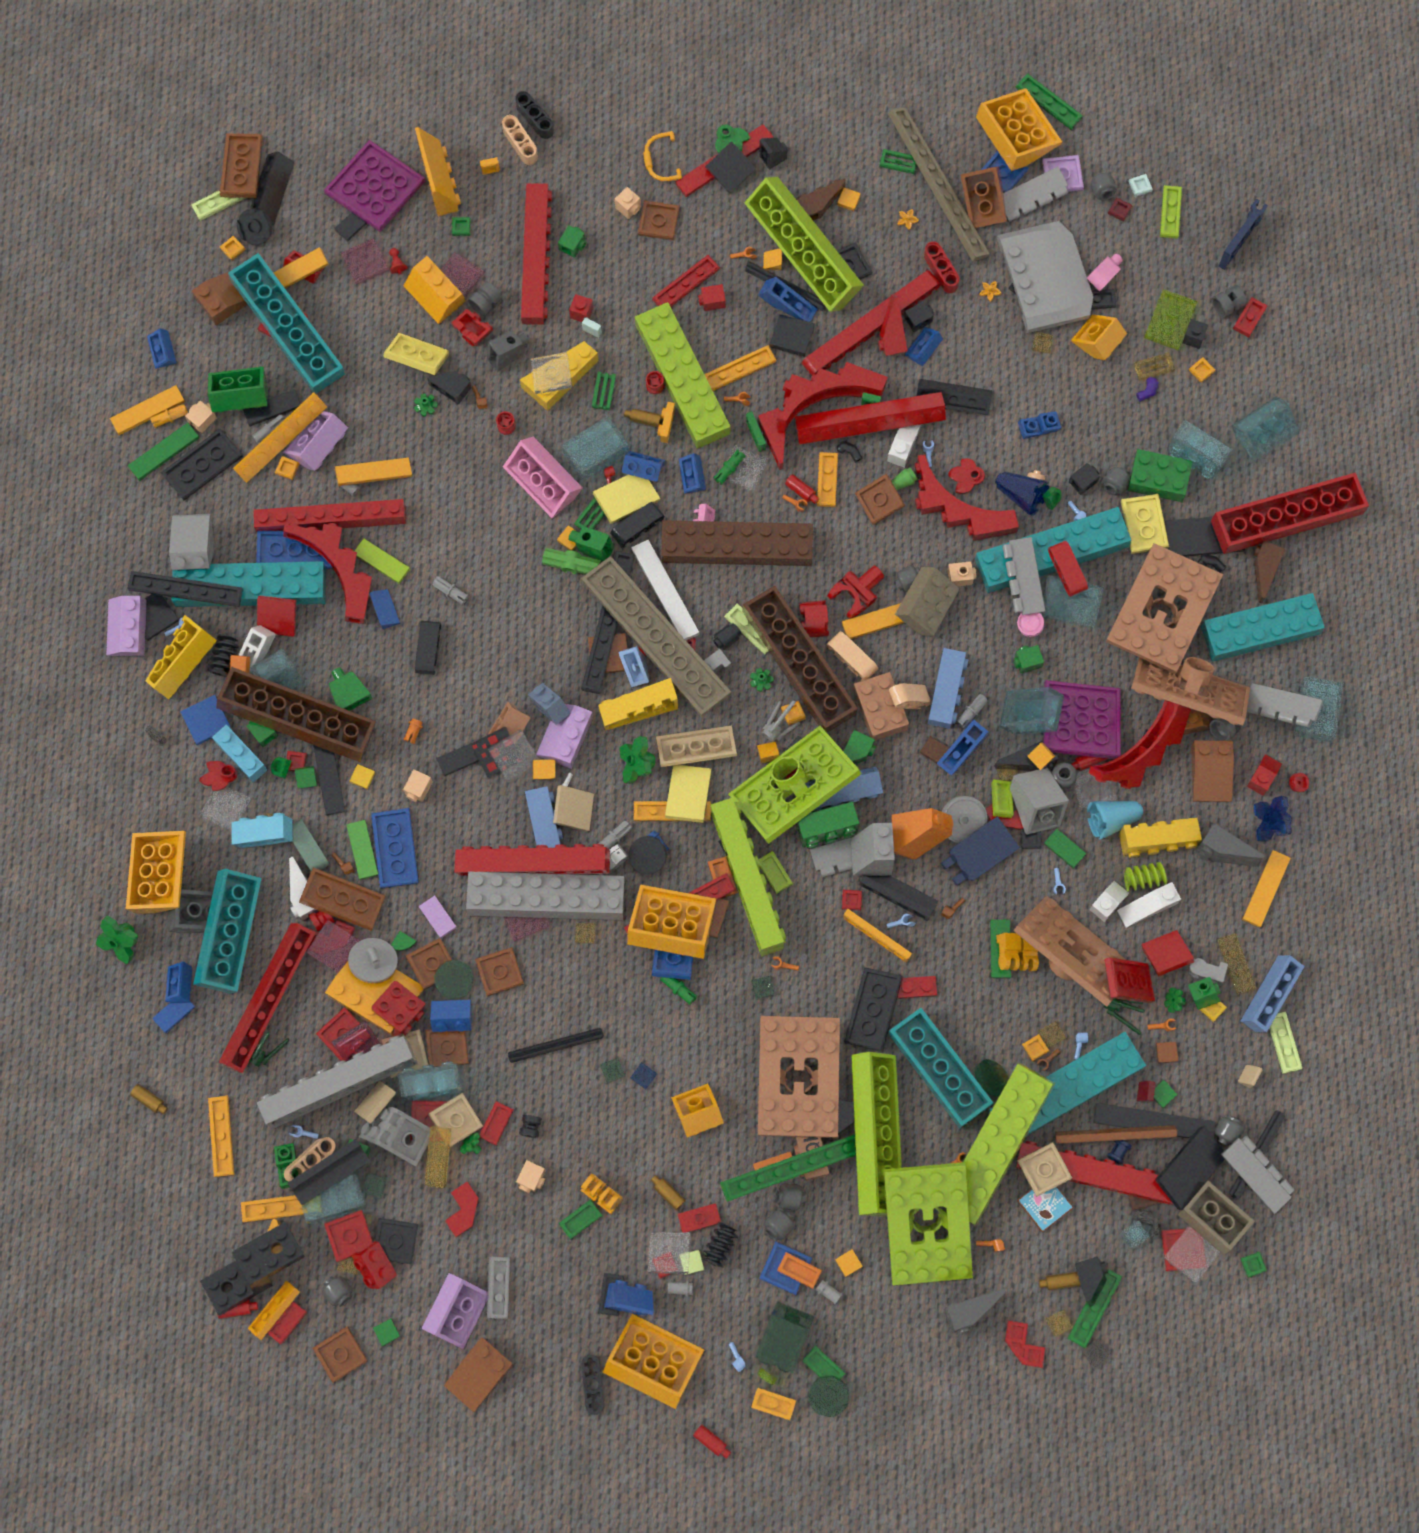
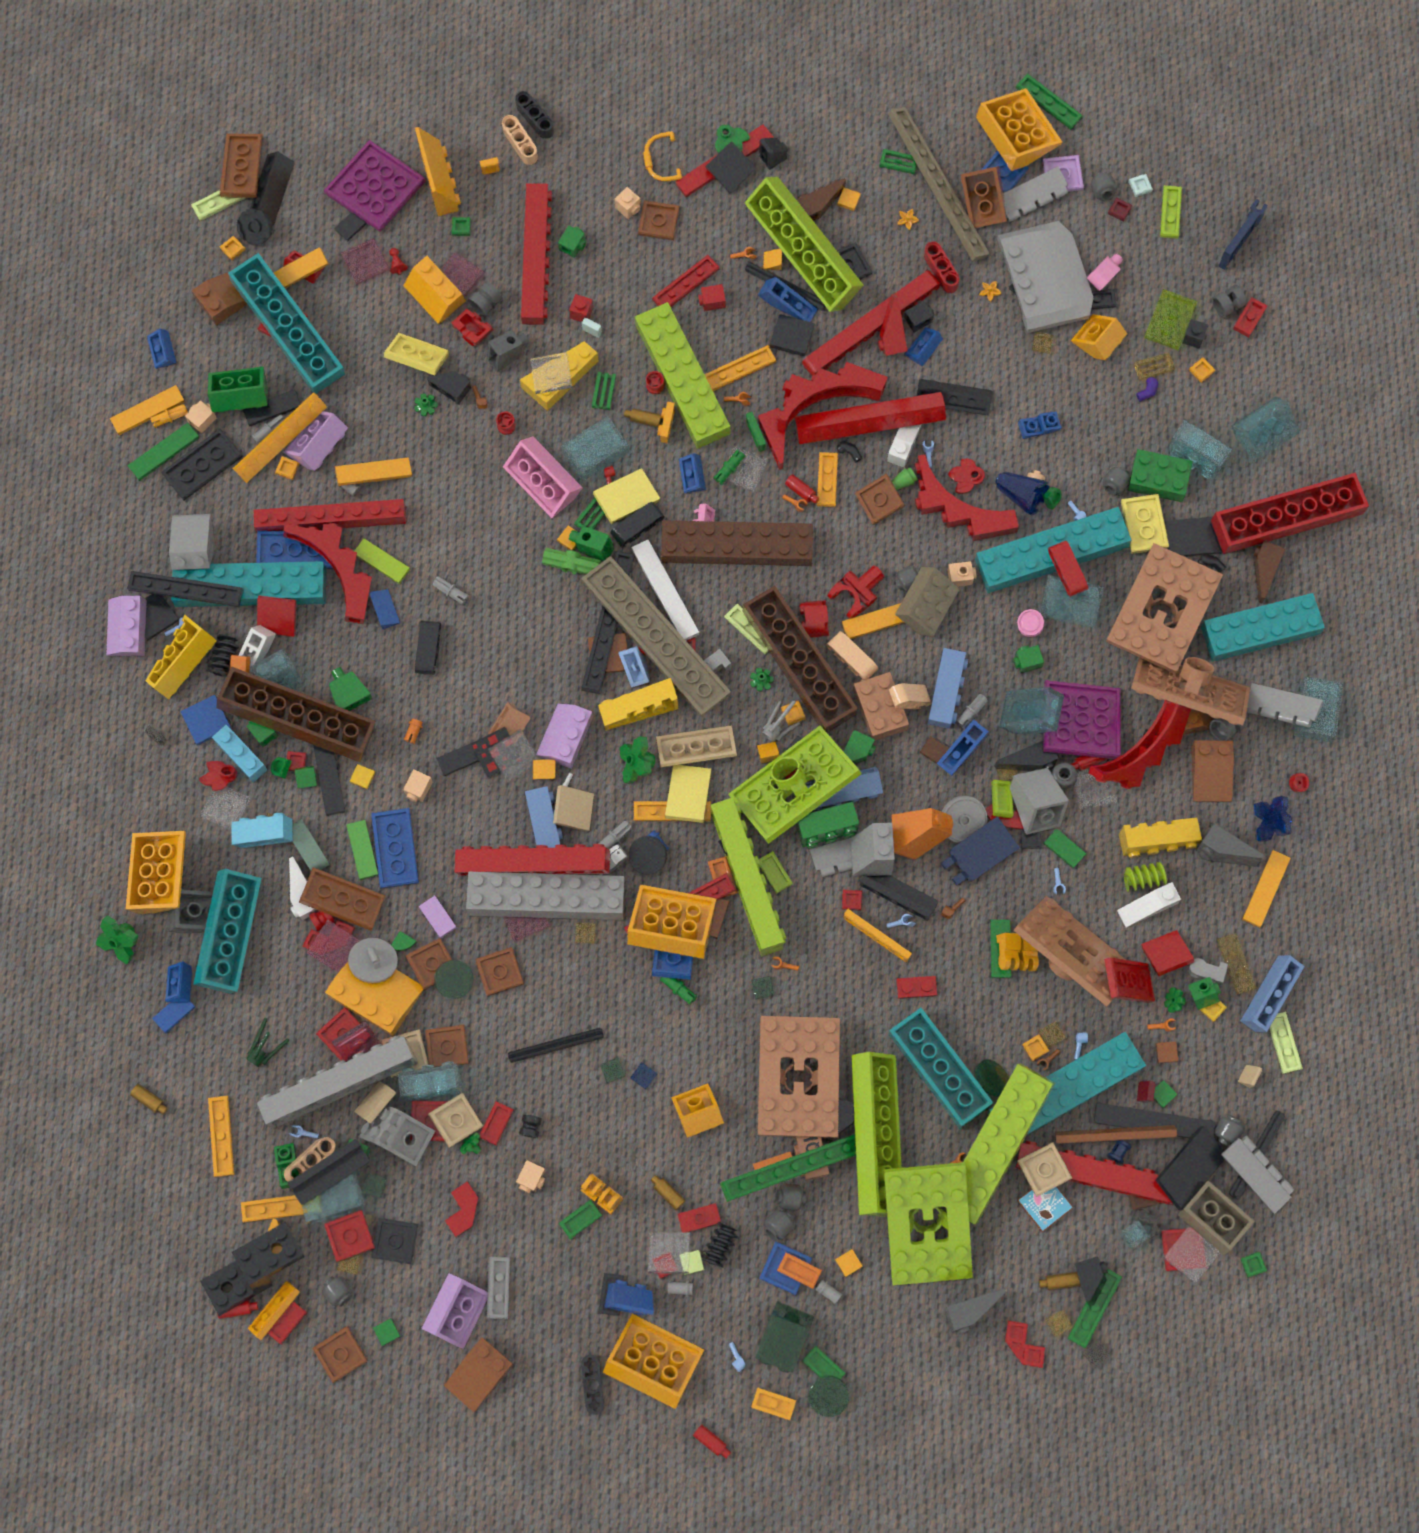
(266, 997): red brick -> none
(346, 868): dark orange hand -> none
(374, 1266): red bracket -> none
(399, 1008): red bracket -> none
(438, 1156): clear yellow tile -> none
(451, 1015): blue brick -> none
(549, 703): sand blue brick -> none
(642, 466): blue bracket -> none
(727, 636): black brick -> none
(768, 1377): clear neon green tile -> none
(870, 399): green tile -> none
(873, 1009): black tile -> none
(997, 1244): orange hand -> none
(1027, 580): light grey windscreen -> none
(1041, 756): light orange tile -> none
(1084, 478): black brick -> none
(1109, 901): white slope -> none
(1111, 816): medium azure cone -> none
(1116, 1004): dark green plant -> none
(1264, 775): red slope -> none

